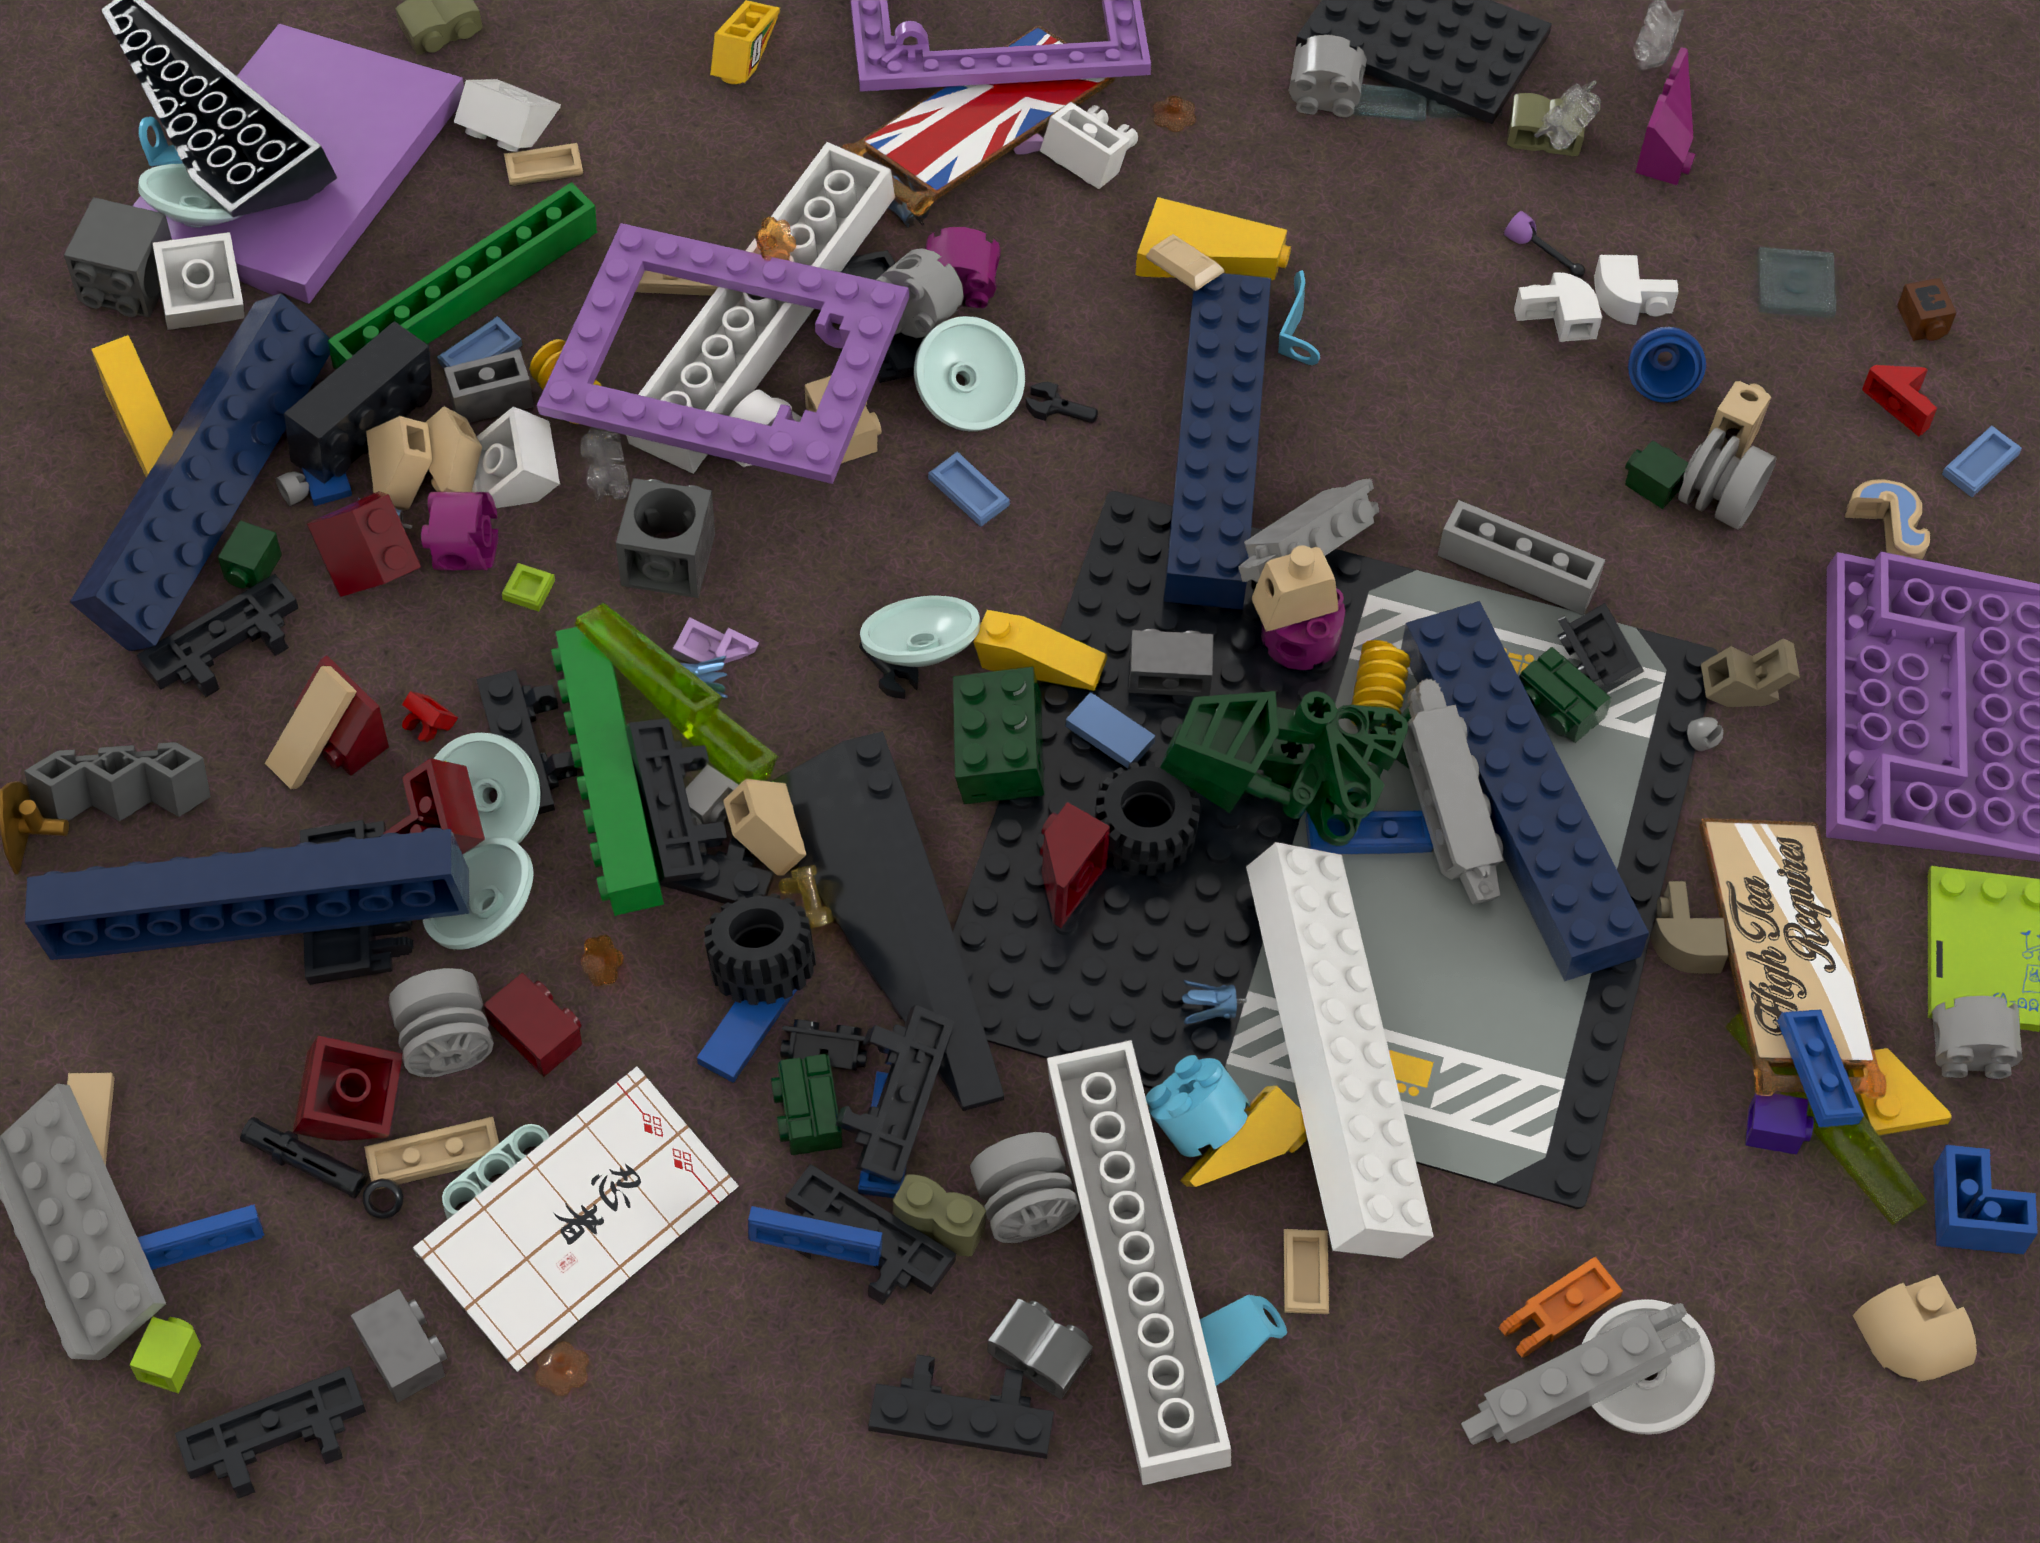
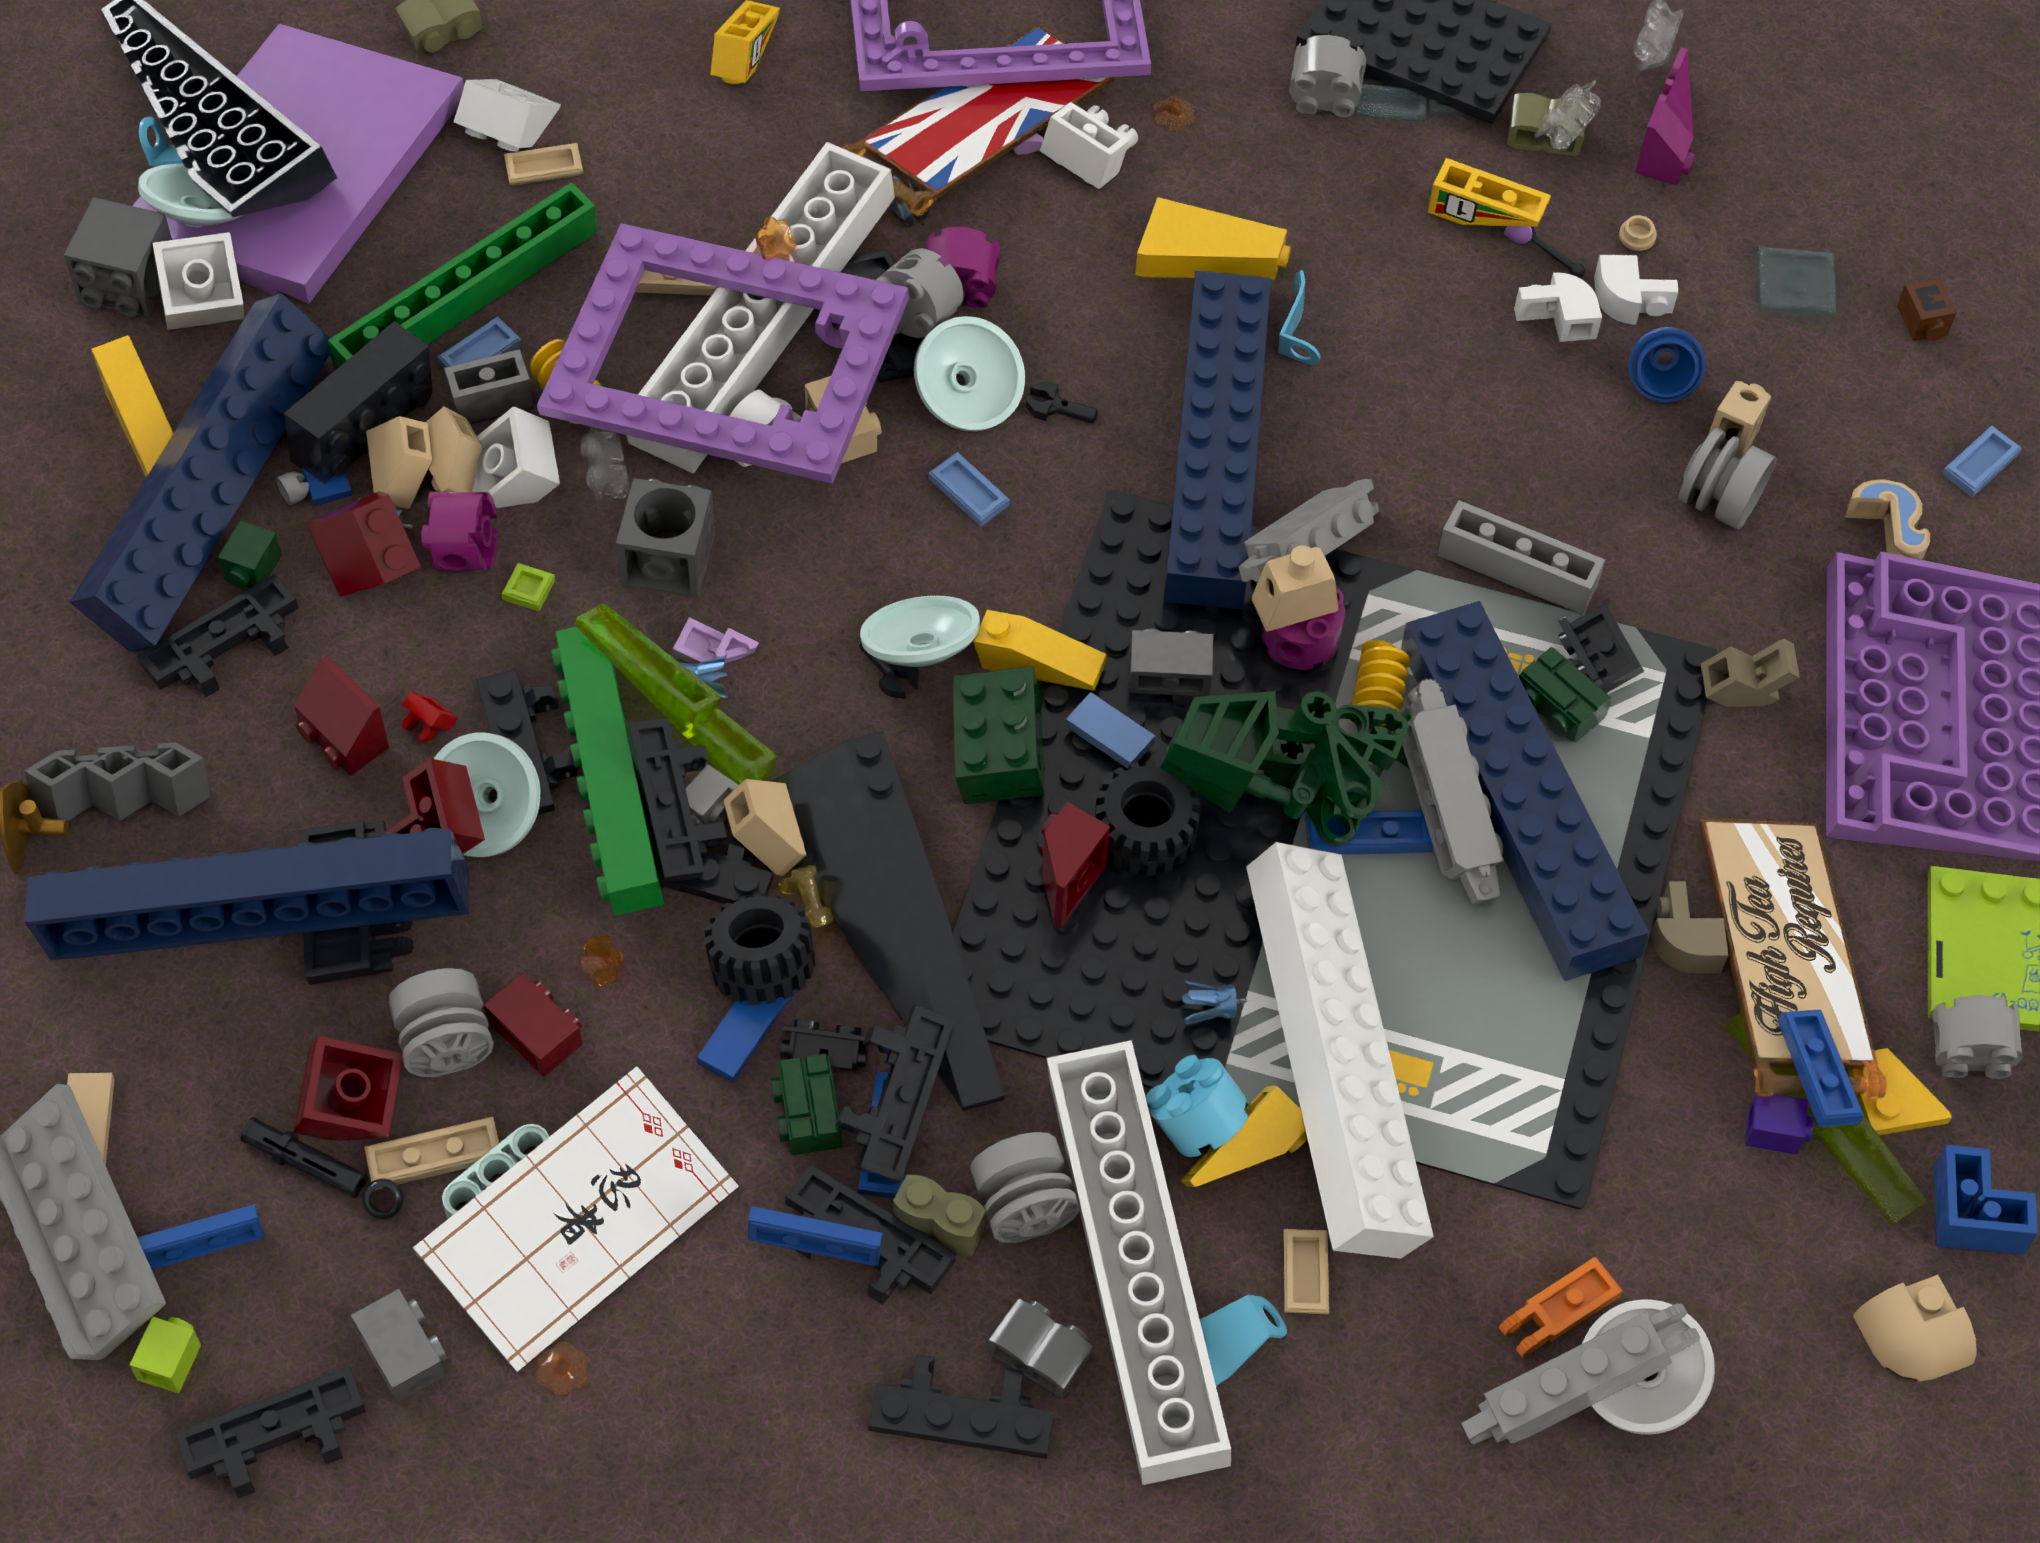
(310, 727): tan tile -> none
(497, 894): light aqua dish -> none
(1184, 262): tan tile -> none
(1481, 198): none -> yellow slope
(1638, 233): none -> tan plate
(1655, 473): dark green brick -> none
(1704, 733): light grey hinge -> none
(1898, 393): red slope -> none

